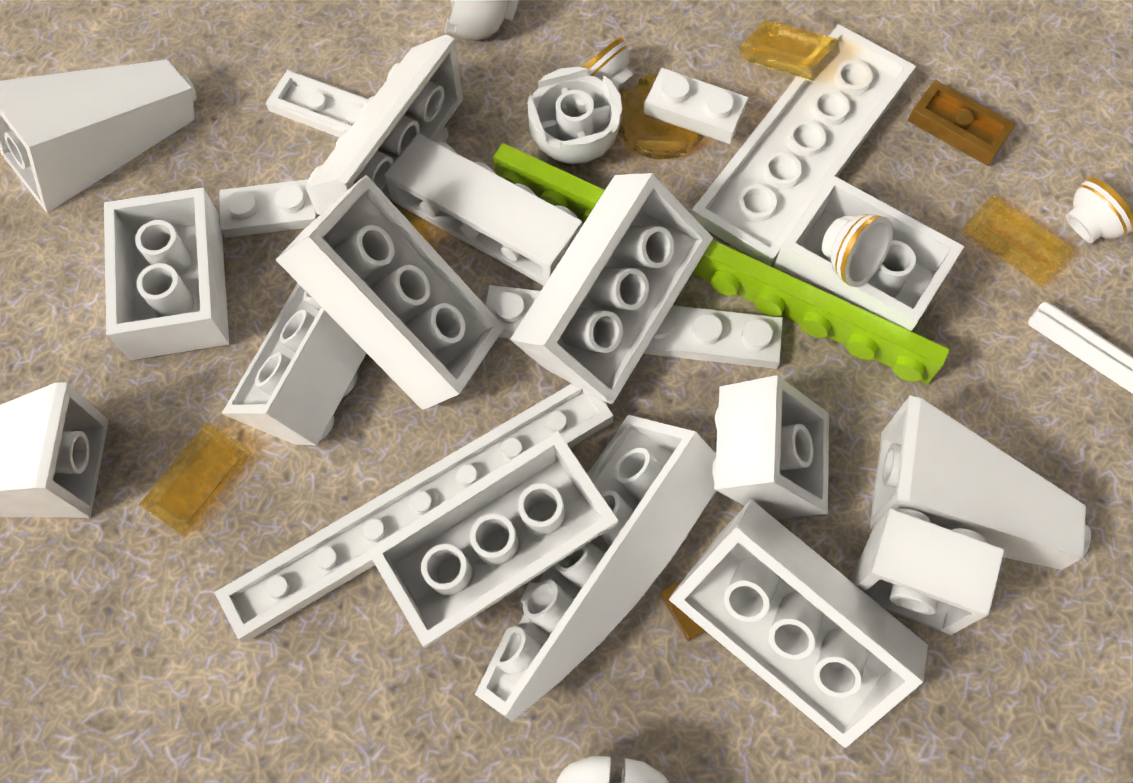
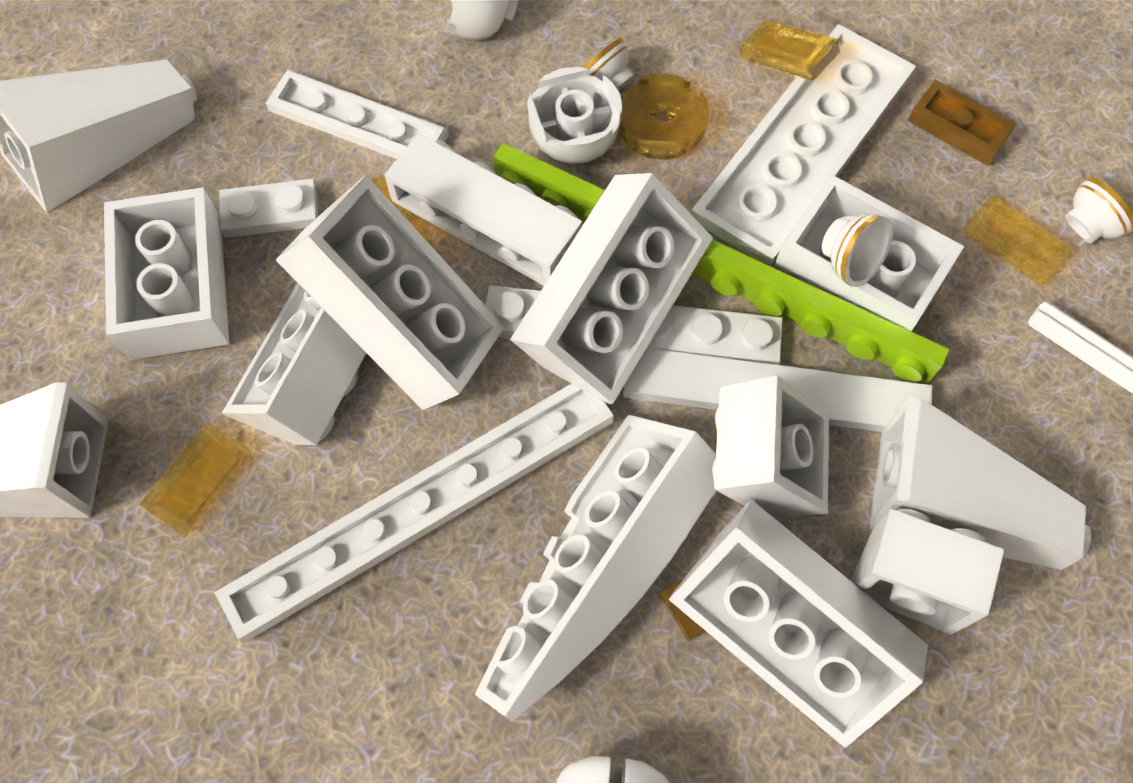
(414, 100): white slope -> none
(491, 538): white slope -> none
(695, 105): white plate -> none
(697, 379): none -> white tile

